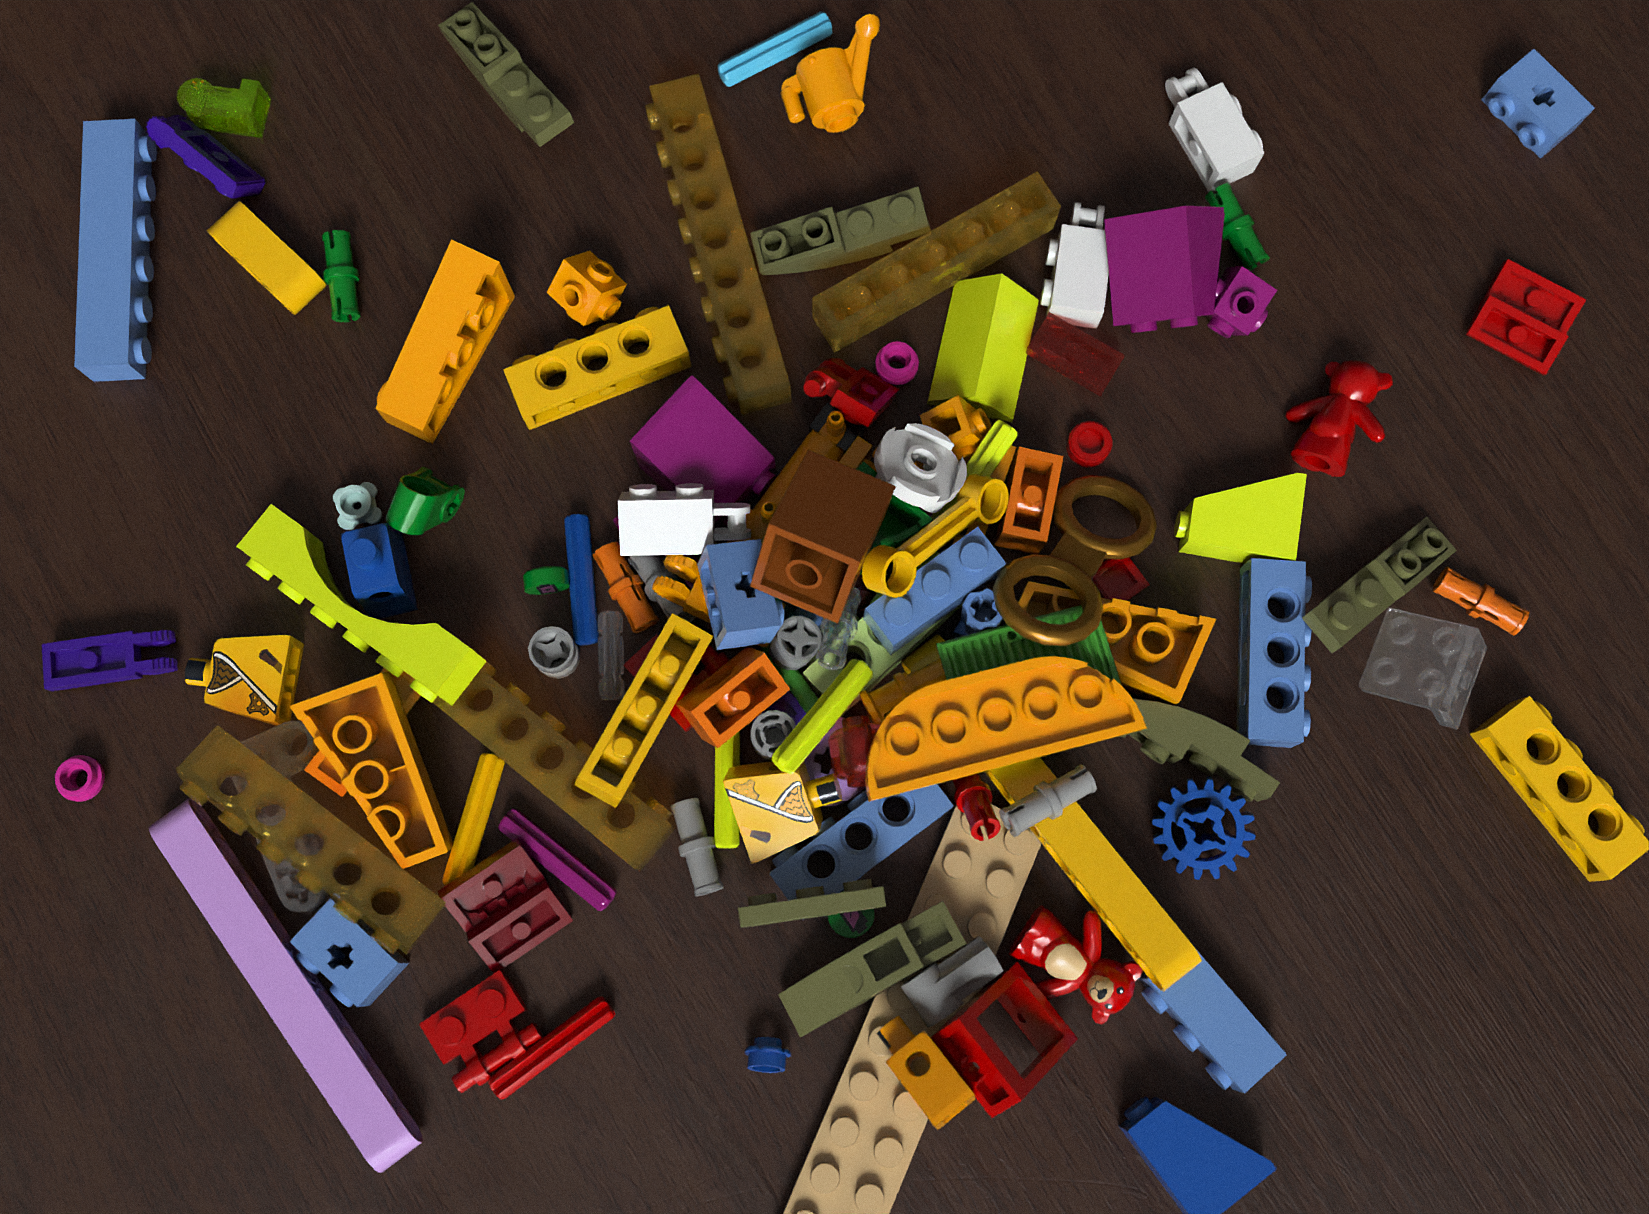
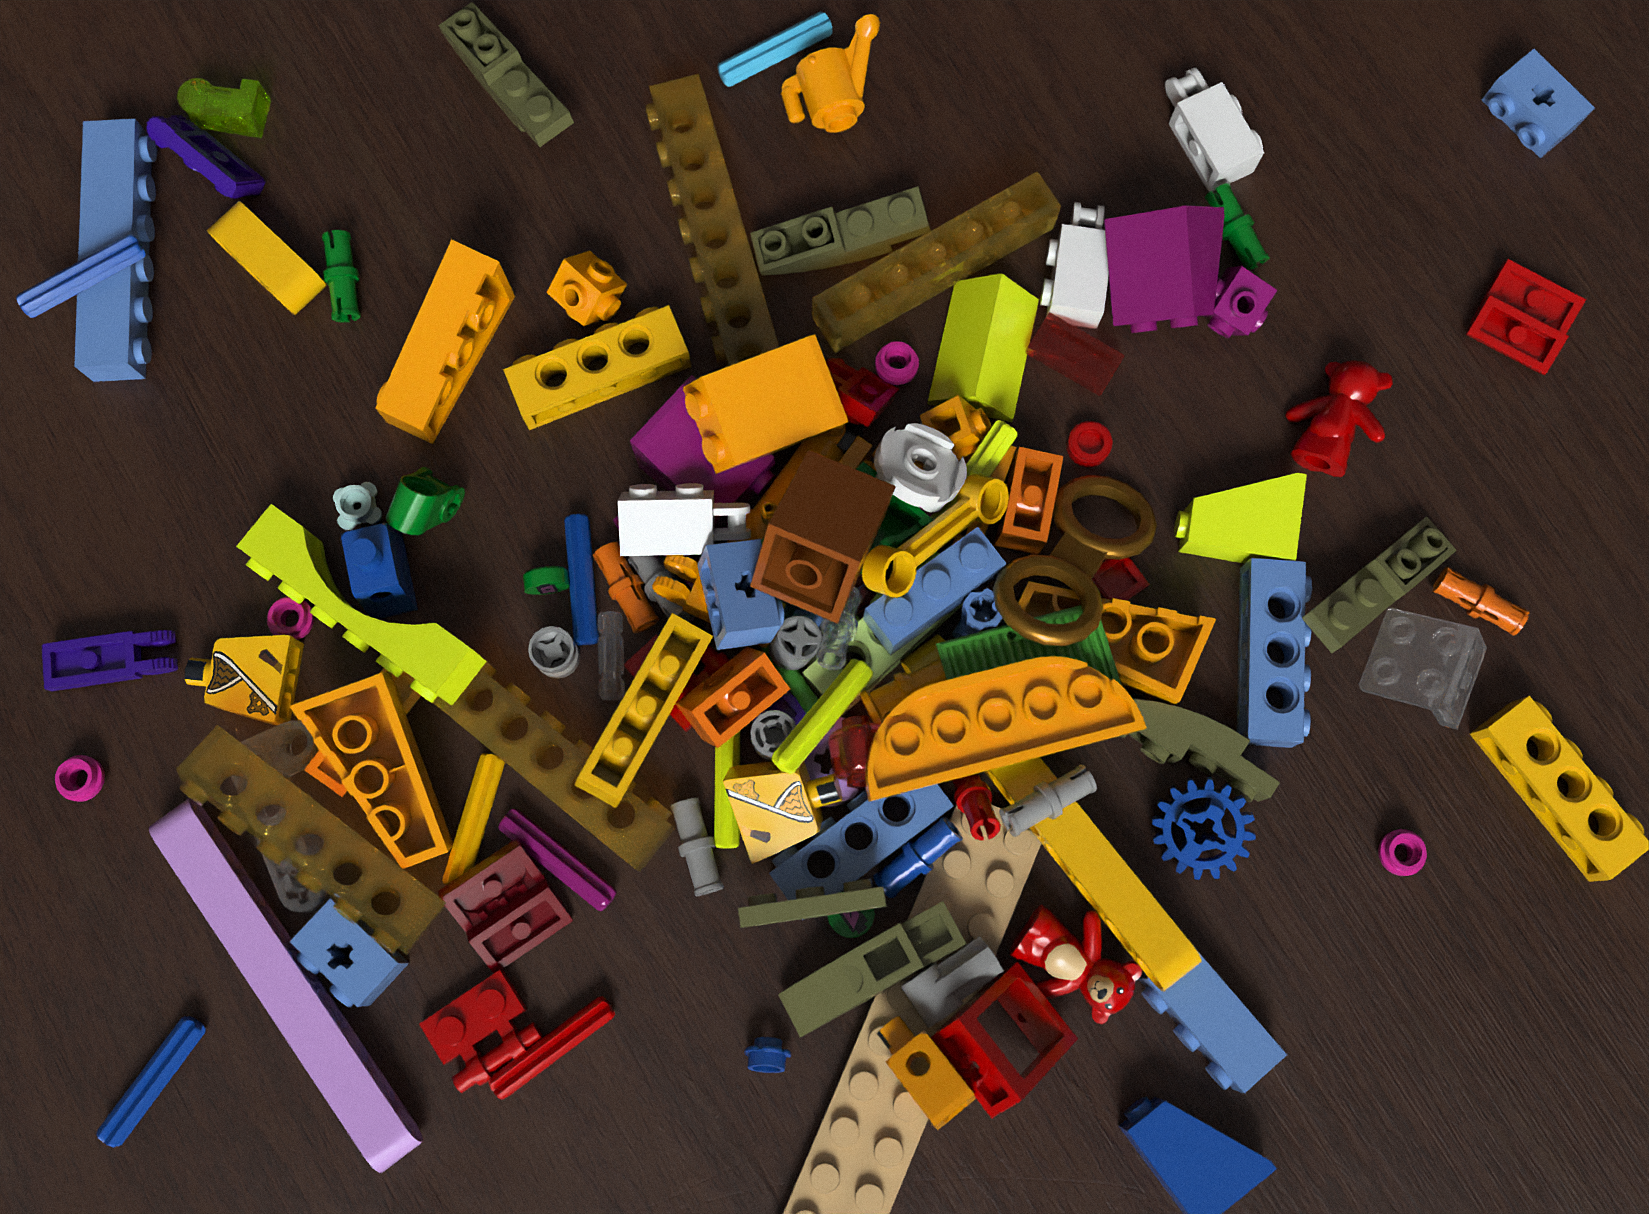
(81, 276): none -> axle
(151, 1081): none -> blue axle
(281, 609): none -> dark pink plate
(764, 404): none -> light orange slope
(918, 857): none -> blue pin
(1415, 852): none -> dark pink plate

